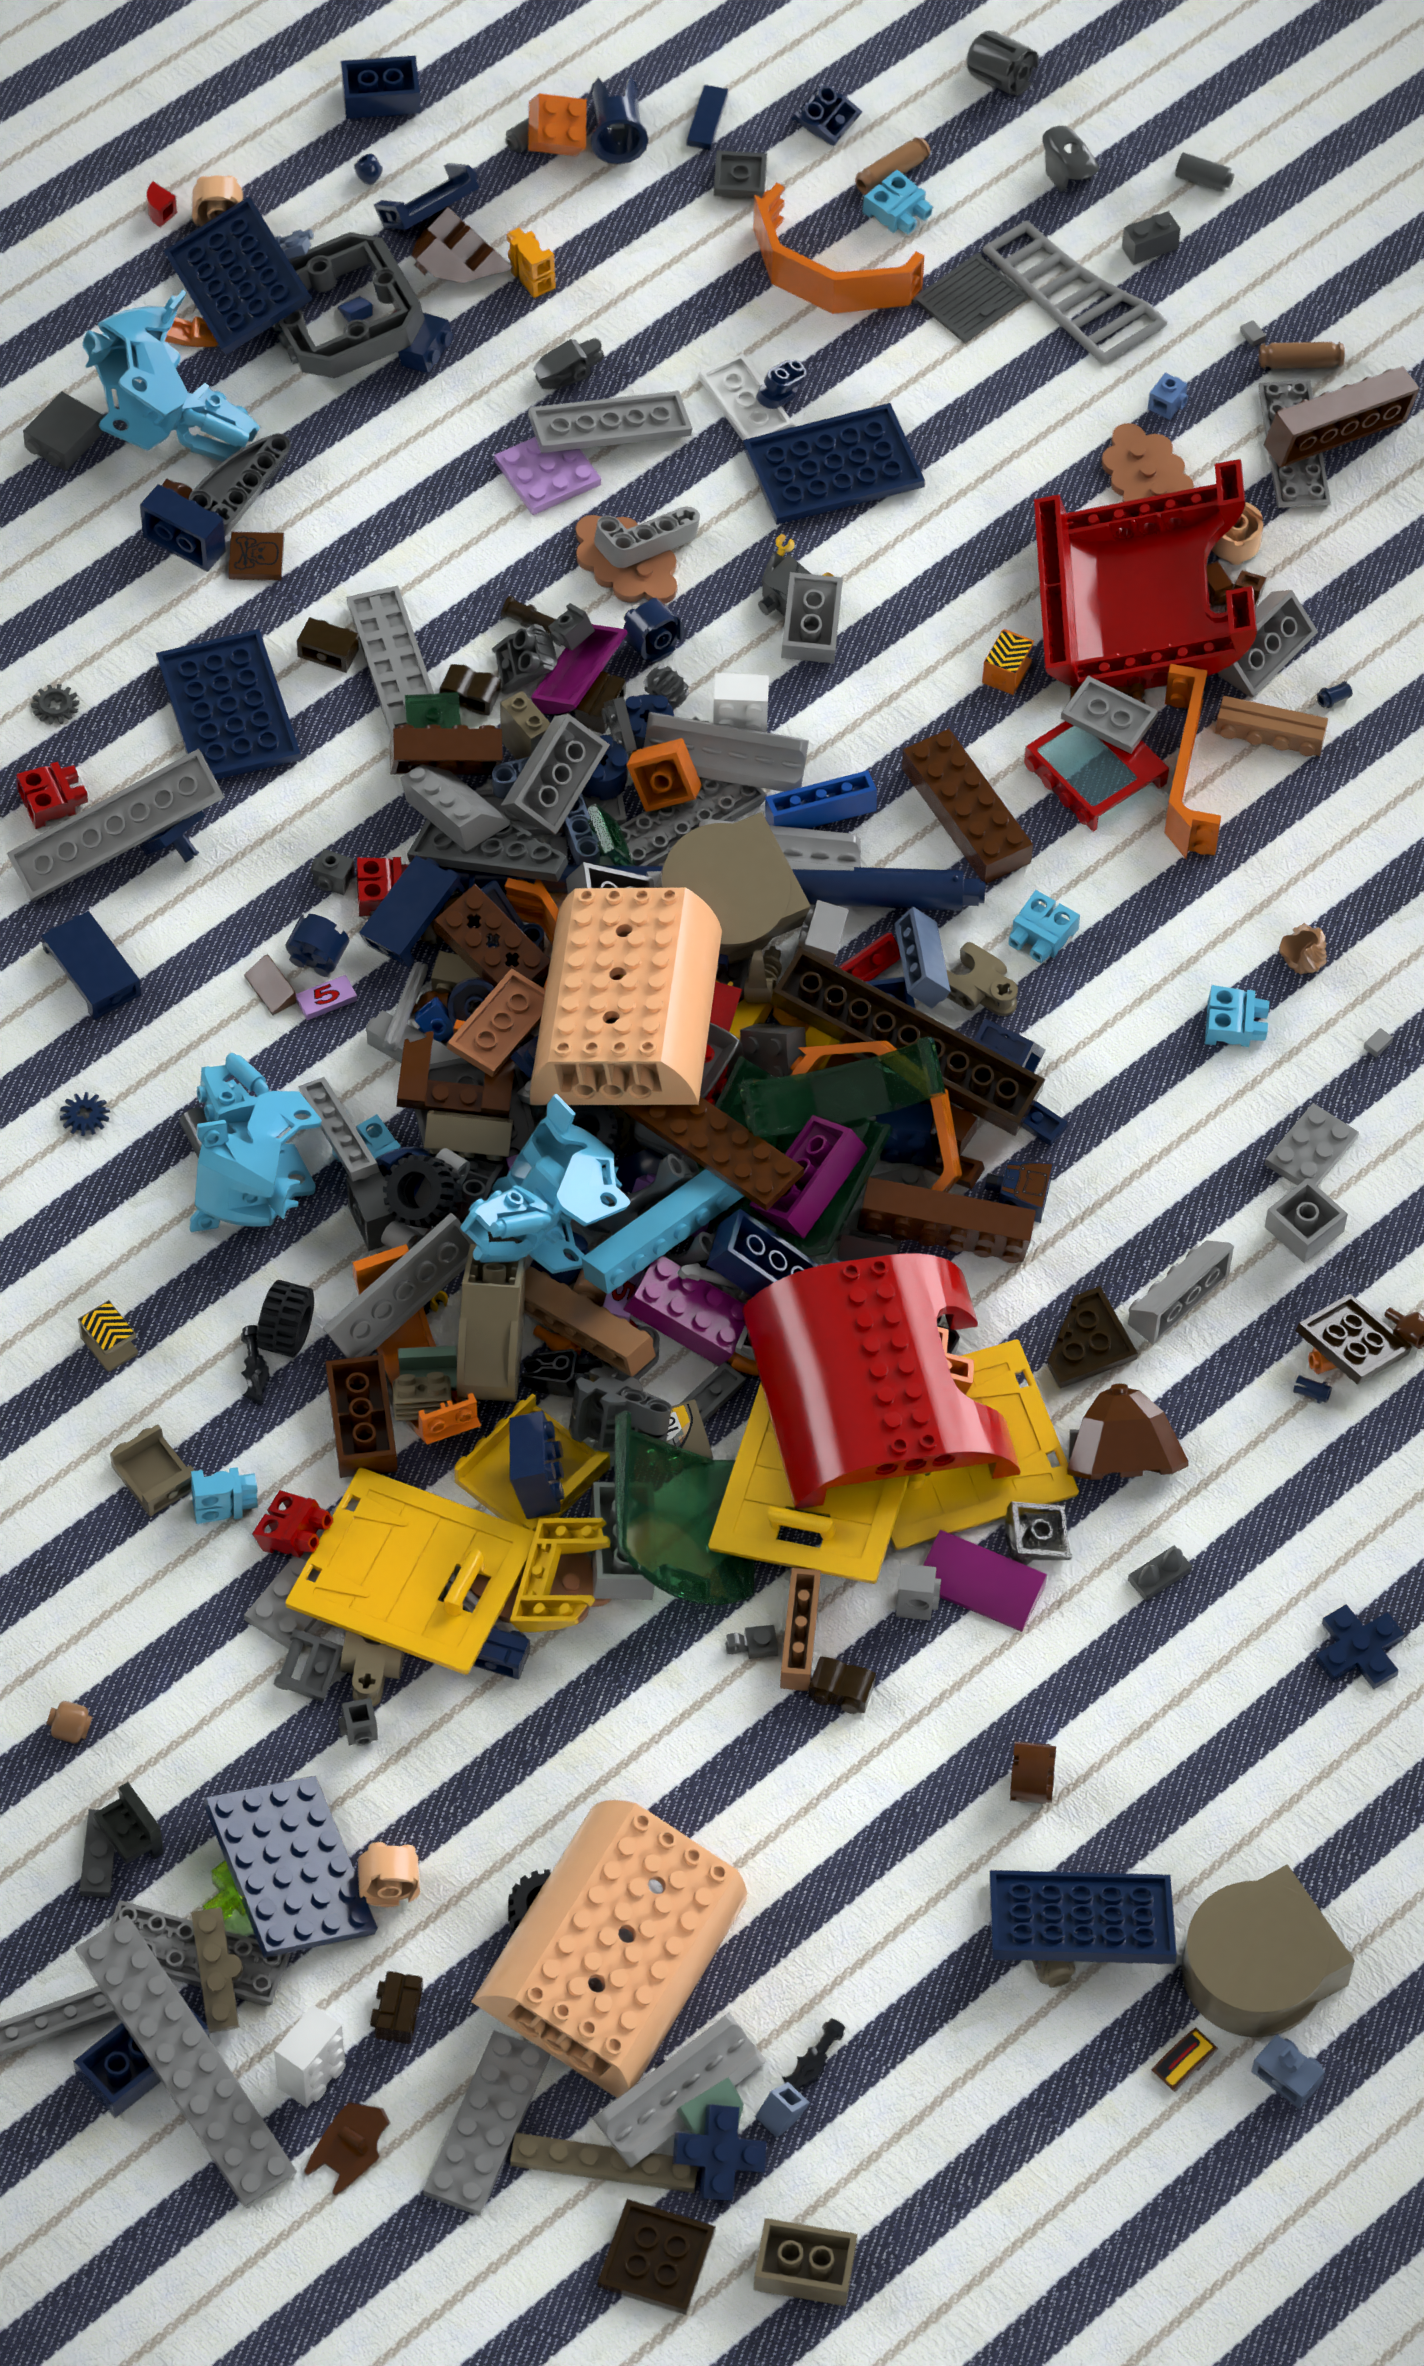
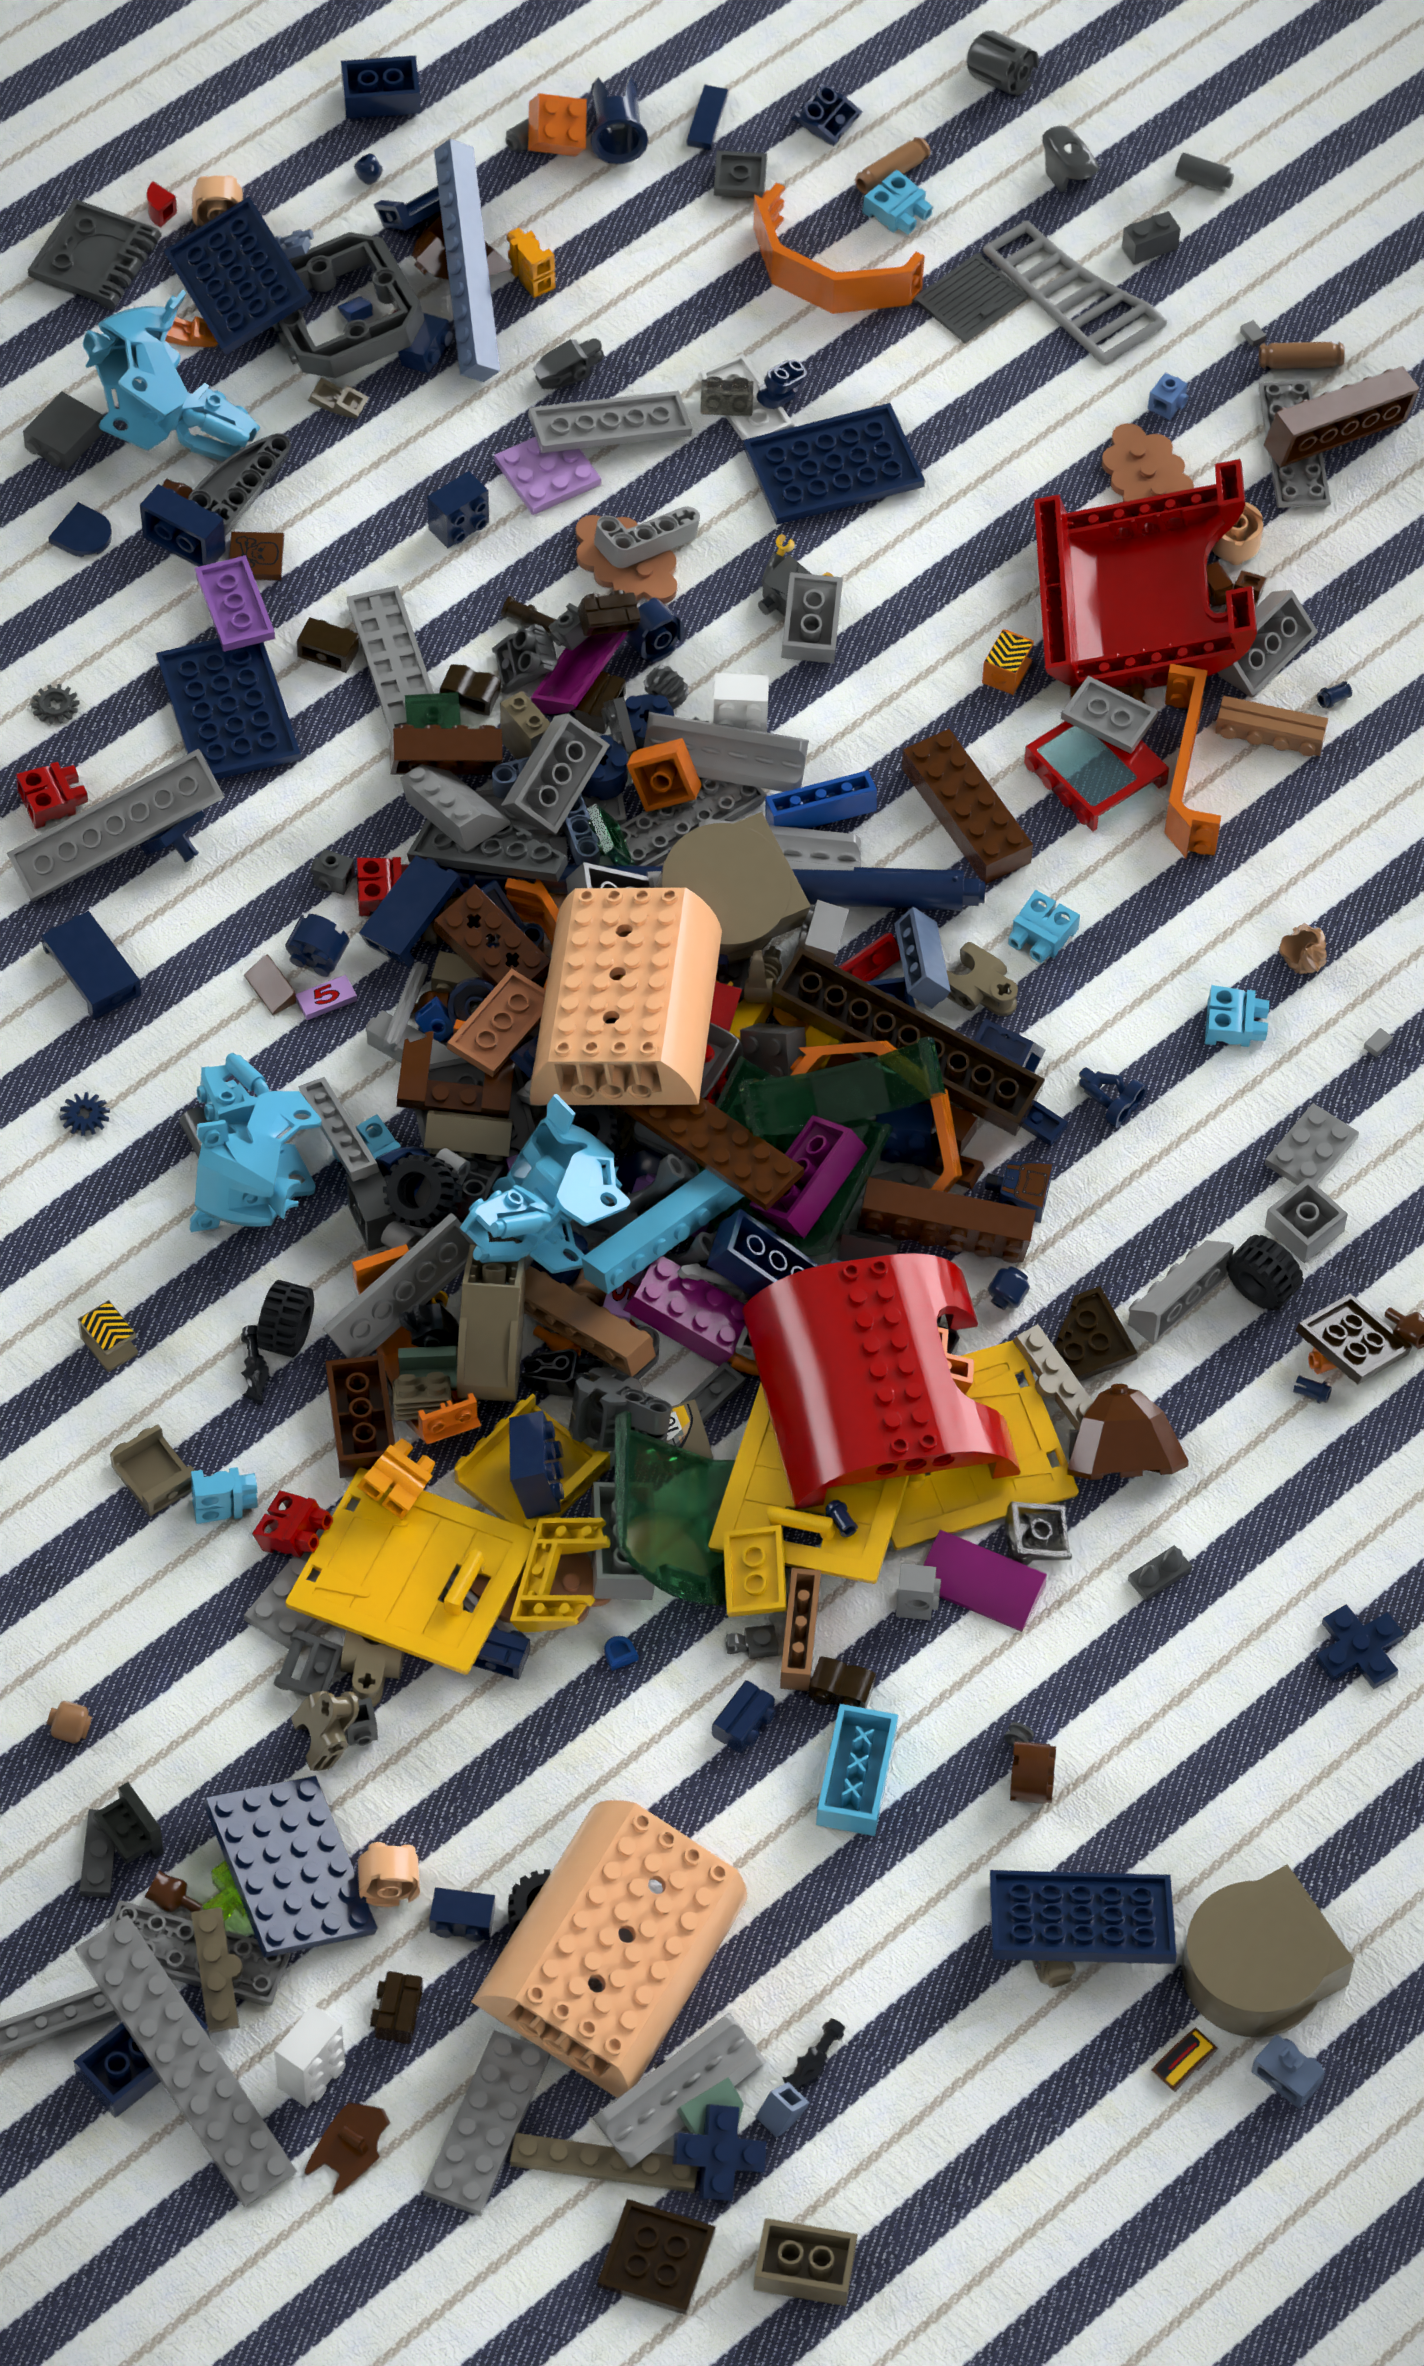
(82, 532): none -> dark blue tile
(91, 250): none -> dark grey hinge
(170, 1894): none -> reddish brown piece
(234, 603): none -> medium lavender plate
(327, 1721): none -> dark tan piece
(336, 400): none -> dark tan slope
(401, 1475): none -> light orange hips
(430, 1326): none -> black hinge
(458, 509): none -> dark blue brick
(462, 1914): none -> dark blue brick
(466, 260): none -> brick
(608, 613): none -> dark brown brick
(619, 1652): none -> blue tile
(726, 396): none -> clear smoke bracket
(744, 1716): none -> dark blue brick
(754, 1571): none -> yellow plate
(838, 1512): none -> dark blue pin
(857, 1770): none -> medium azure brick
(1008, 1288): none -> dark blue head
(1018, 1732): none -> dark grey bush
(1053, 1374): none -> hinge
(1121, 1107): none -> dark blue piece
(1264, 1272): none -> black tyre

